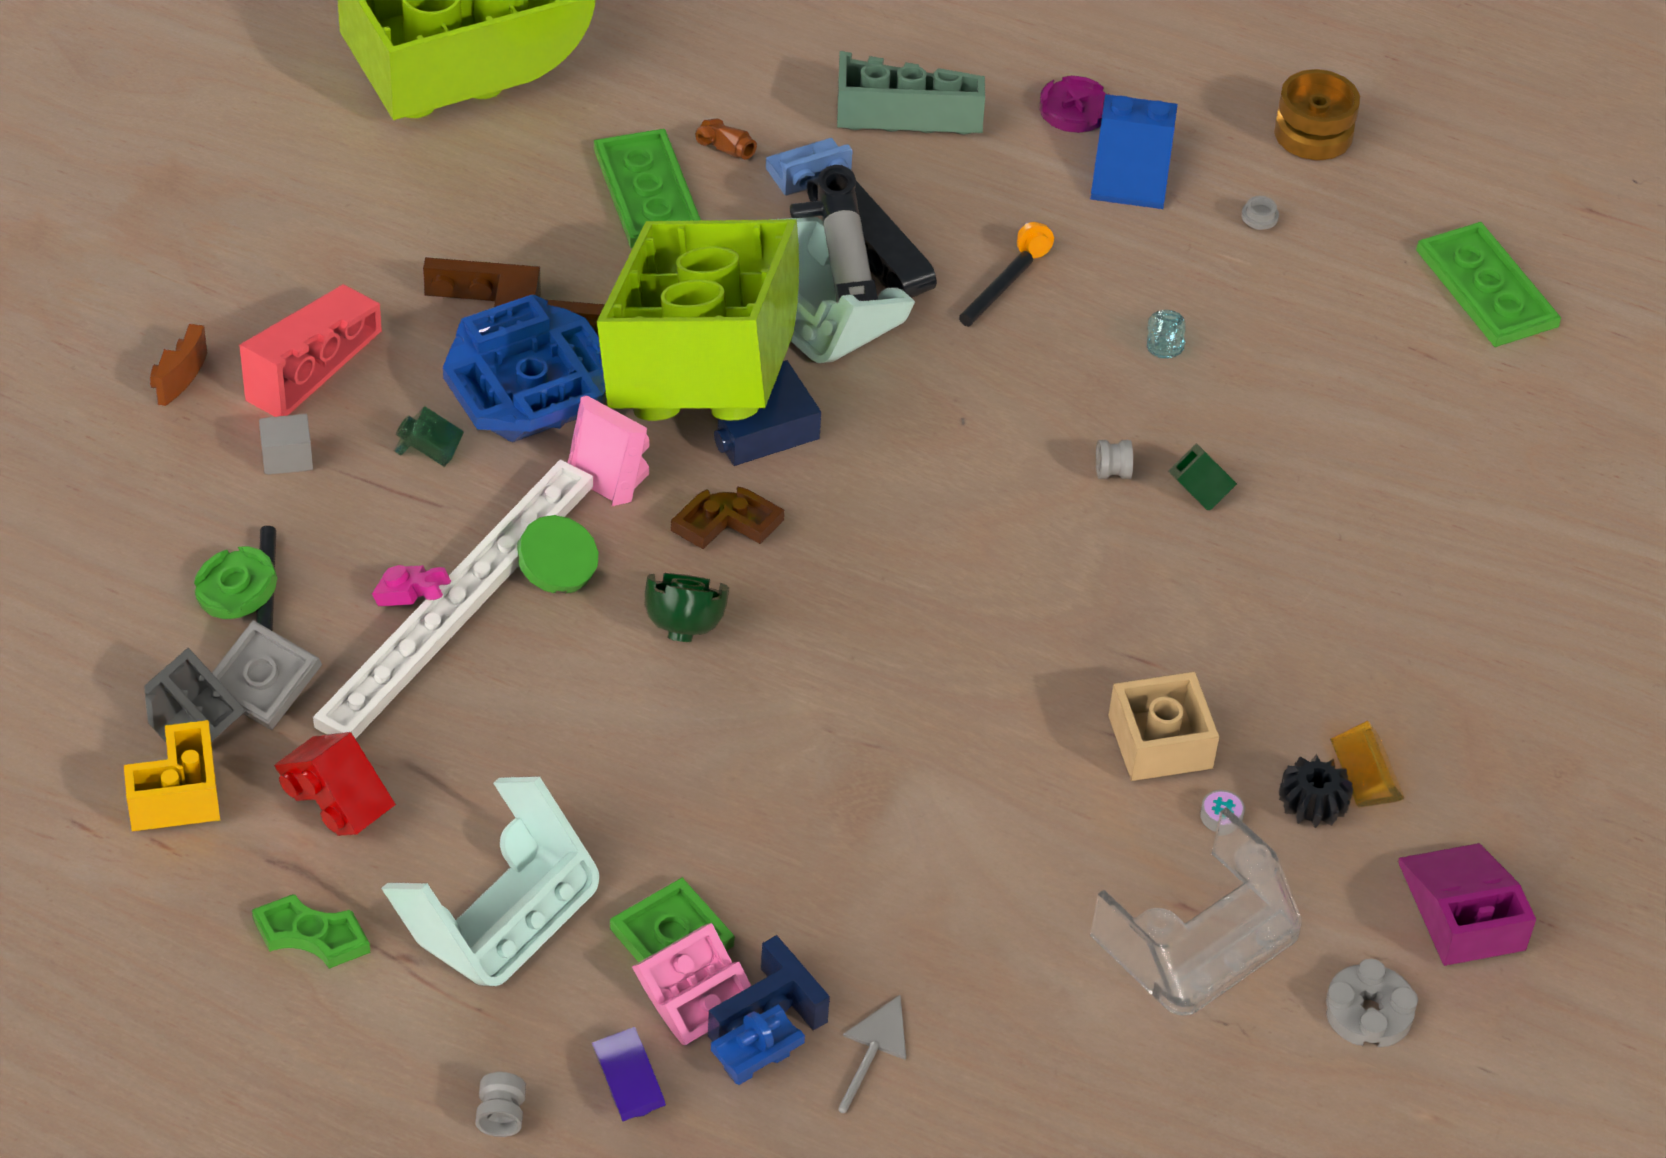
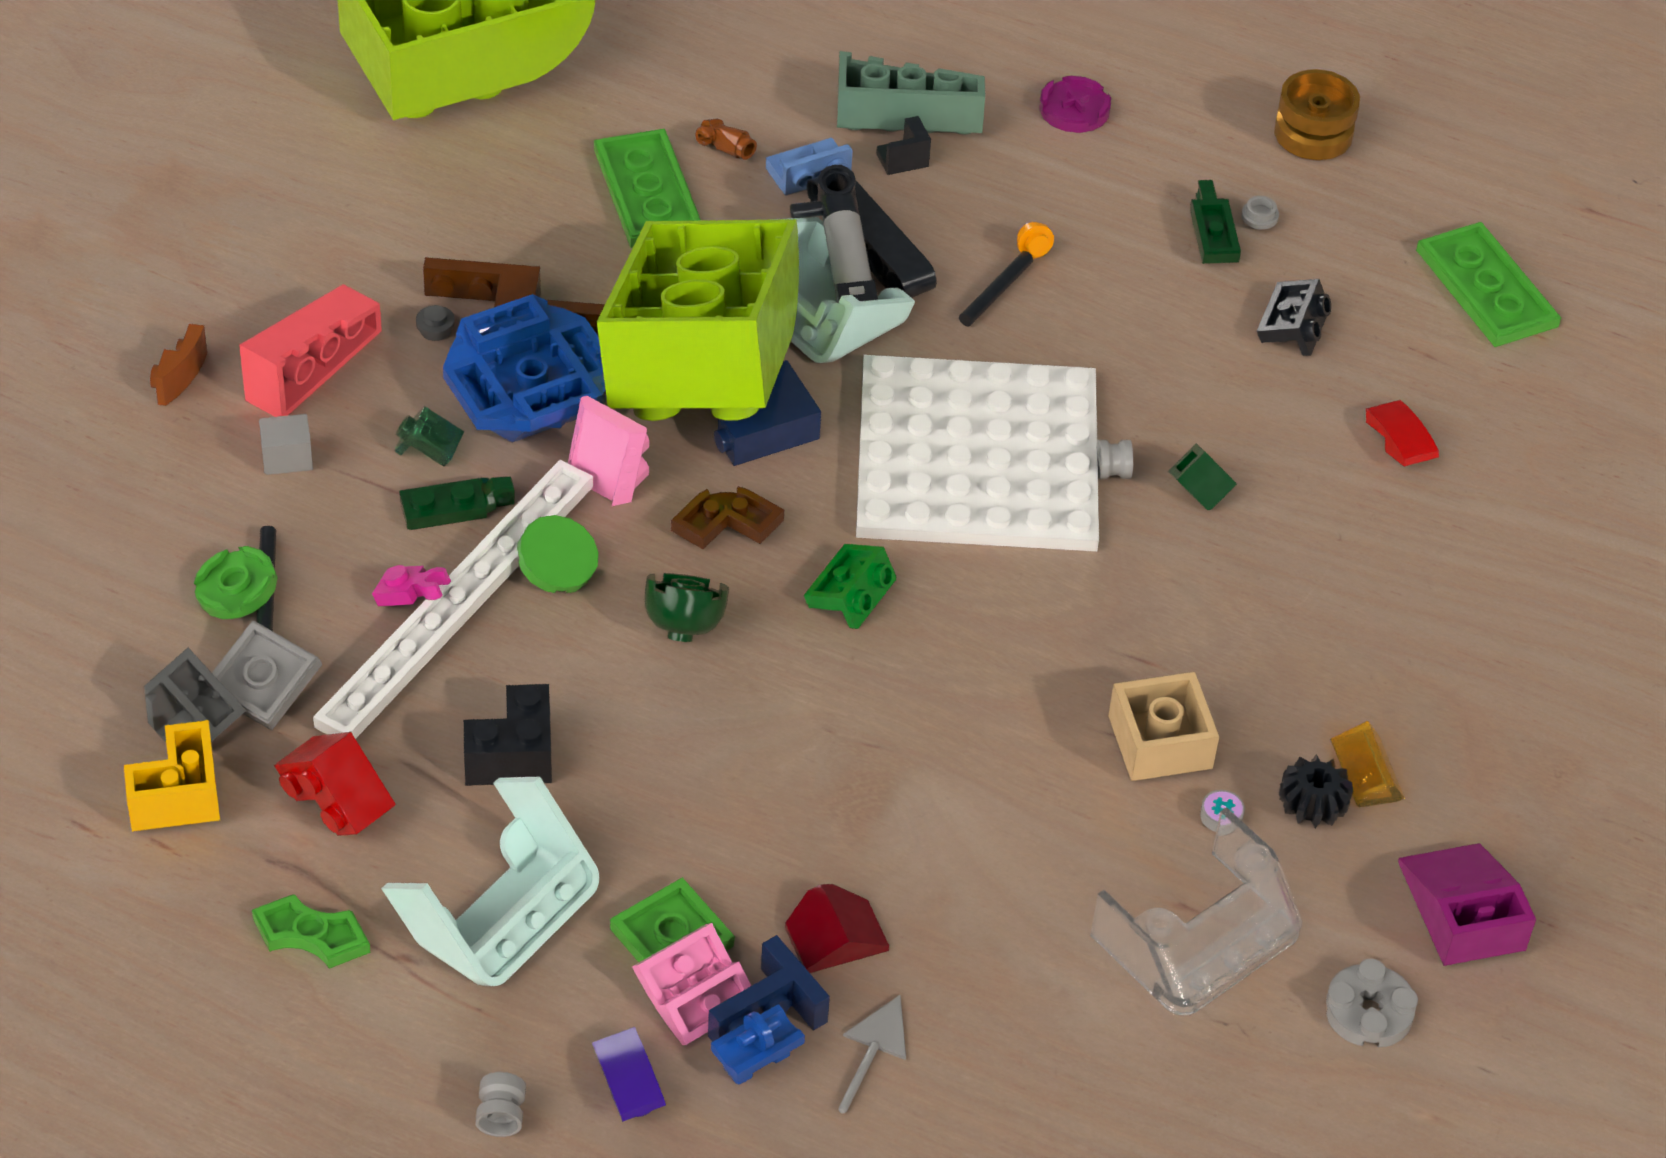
(435, 322): none -> dark grey plate
(455, 501): none -> dark green hinge
(512, 744): none -> black brick
(834, 928): none -> dark red slope
(853, 582): none -> green bracket
(909, 153): none -> black panel
(978, 453): none -> white plate
(1134, 151): blue slope -> none
(1166, 334): clear light blue wheel -> none
(1214, 226): none -> dark green hinge
(1296, 313): none -> black bracket
(1403, 431): none -> red slope

